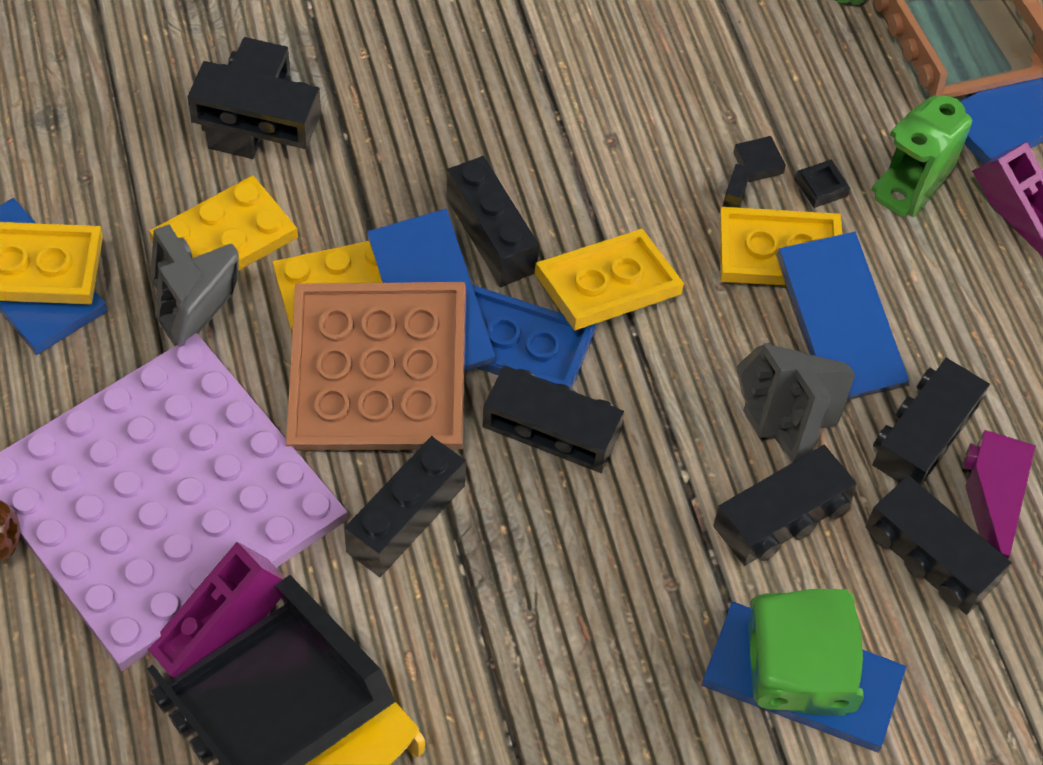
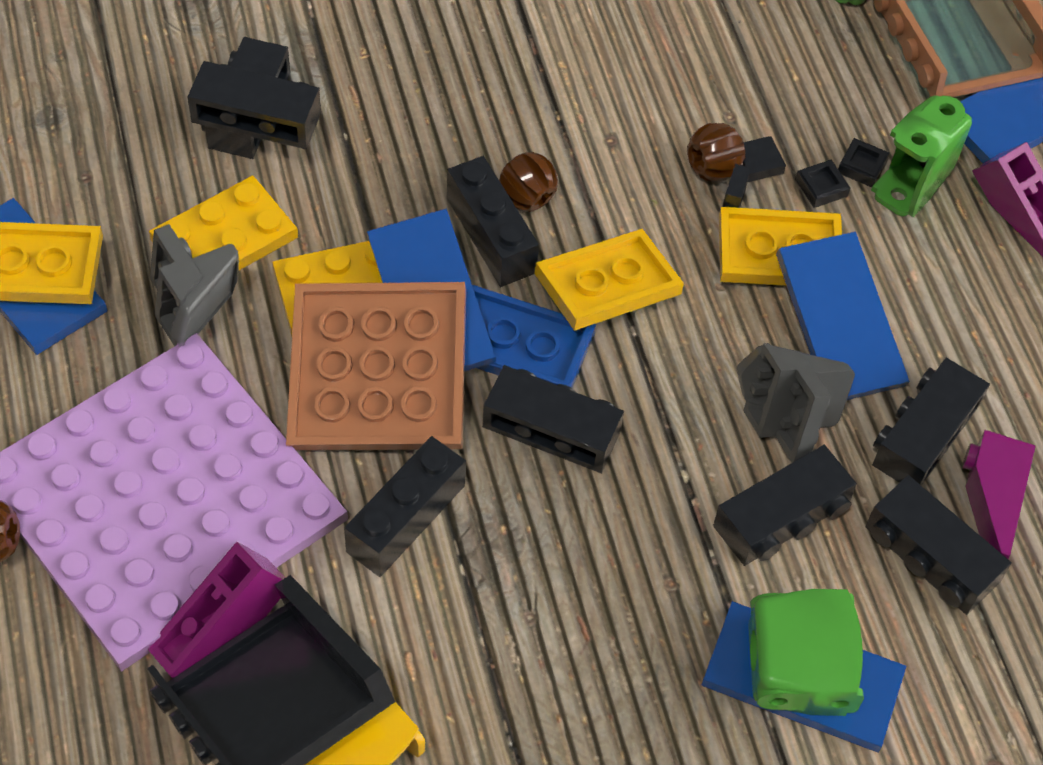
(529, 181): none -> reddish brown piece
(715, 151): none -> reddish brown piece
(863, 162): none -> black tile

